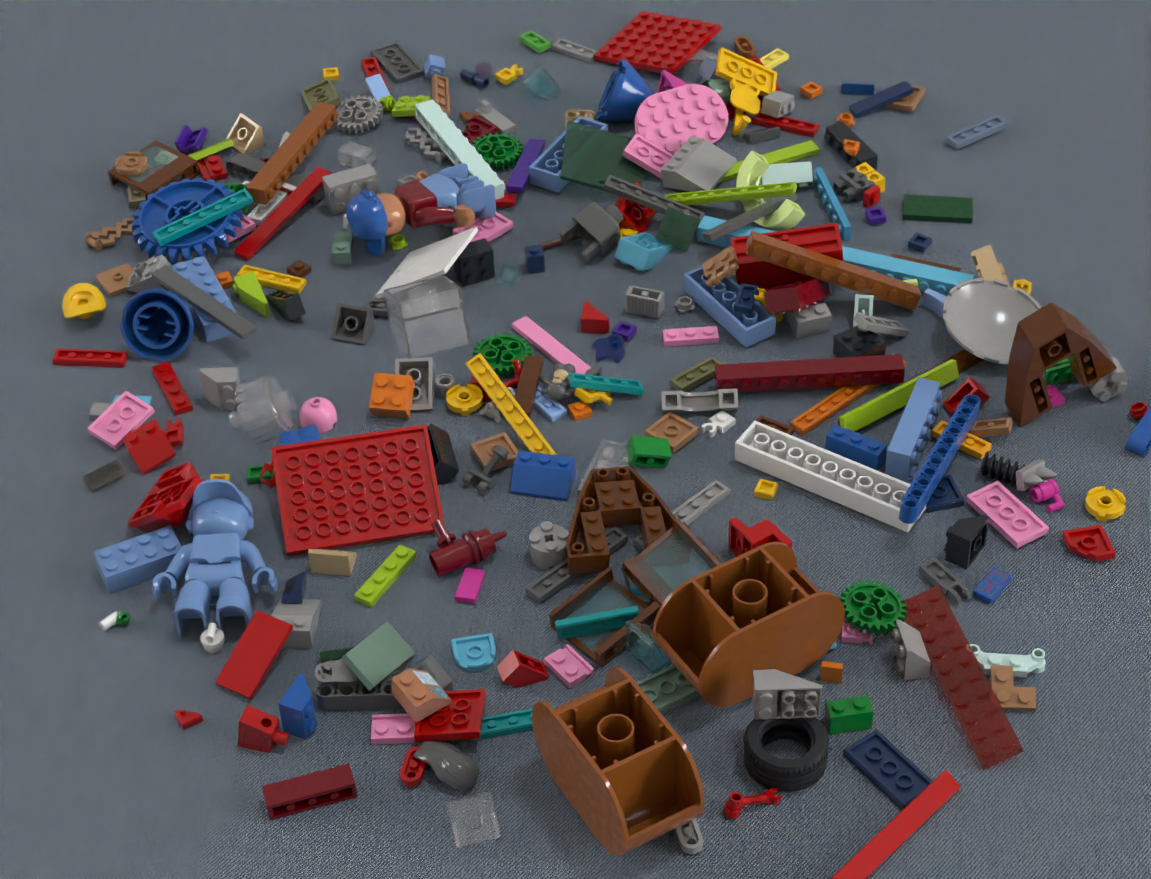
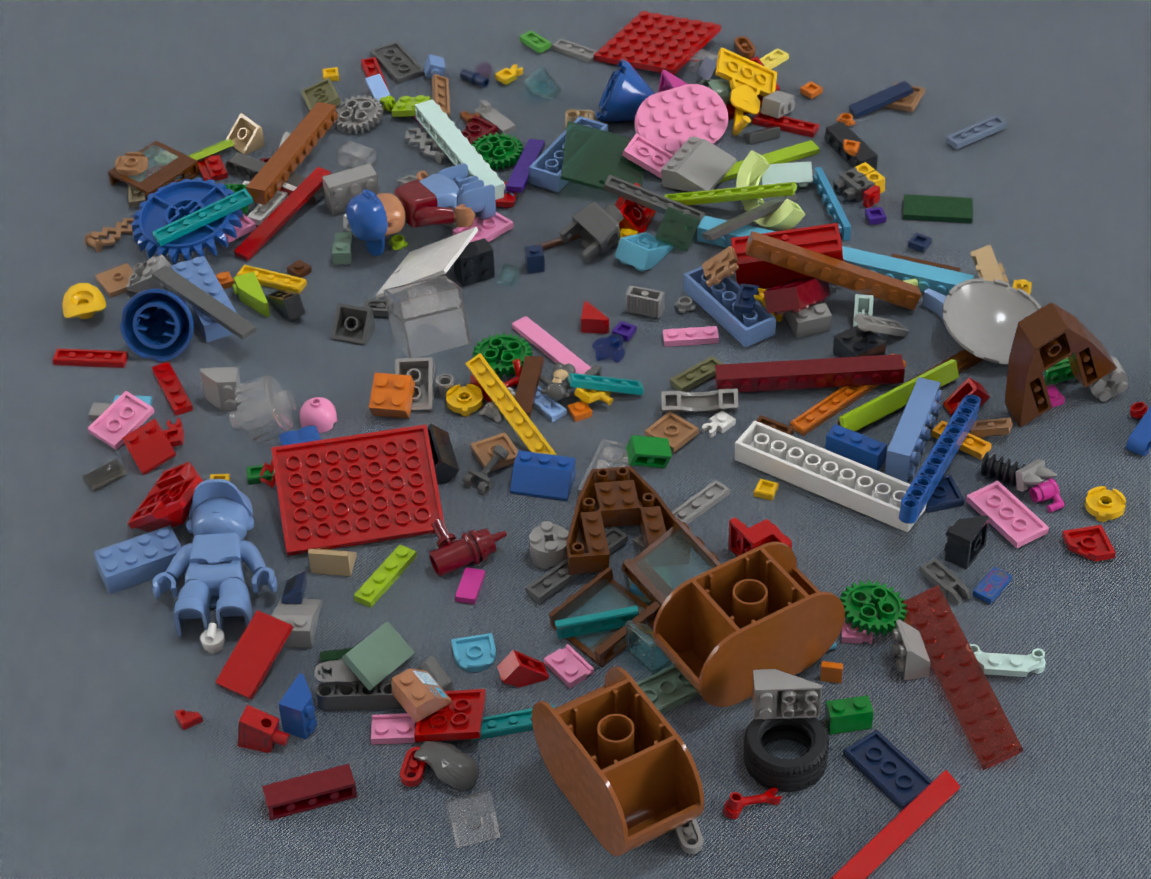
(115, 618): arm -> none
(190, 141): dark purple bracket -> none
(858, 88): blue slope -> none
(1008, 696): medium nougat plate -> none

